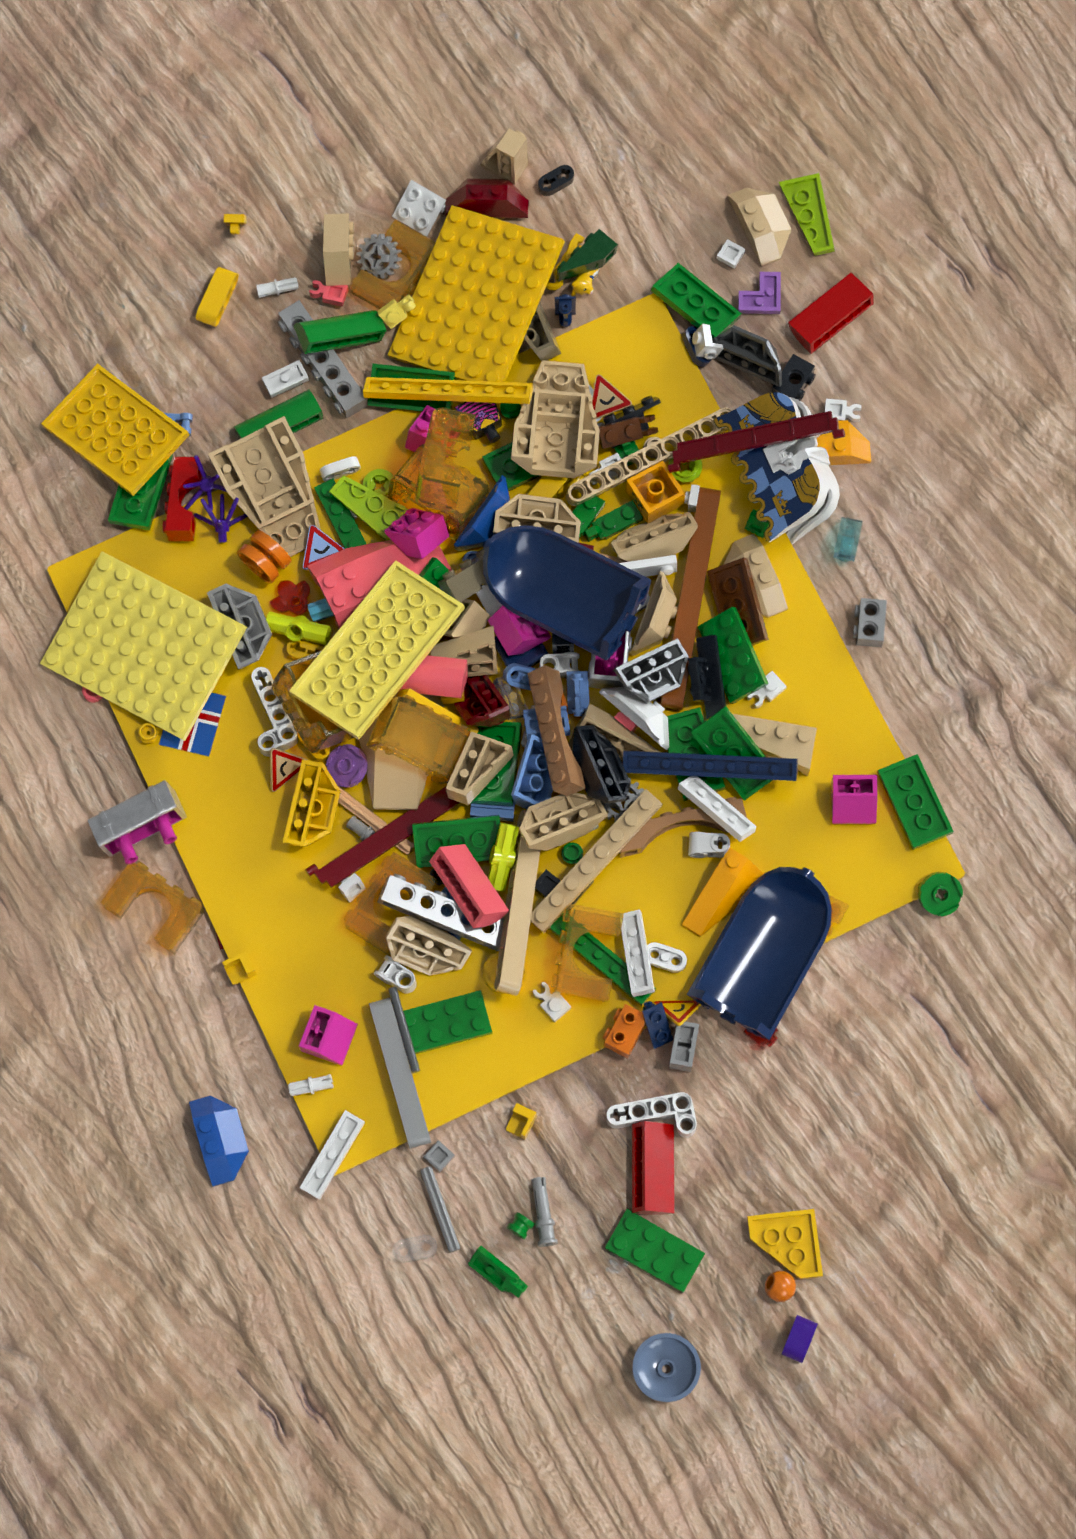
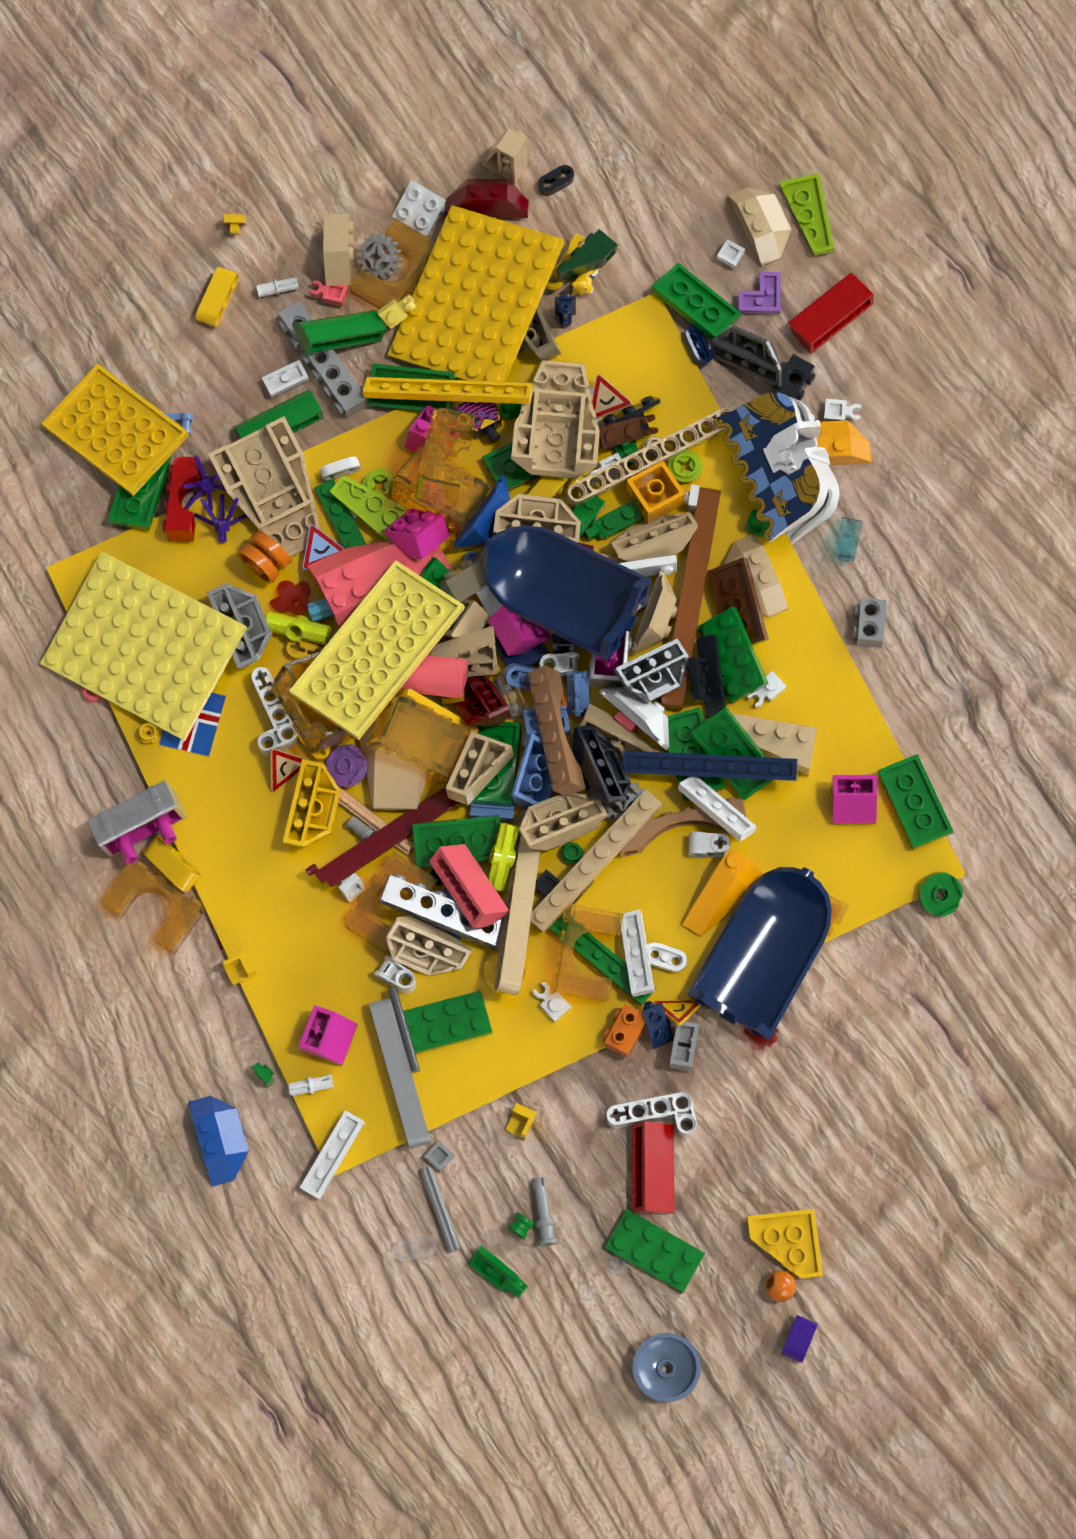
(172, 864): none -> yellow beam
(264, 1073): none -> green plate
(703, 343): white bracket -> none
(755, 437): dark red piece -> none

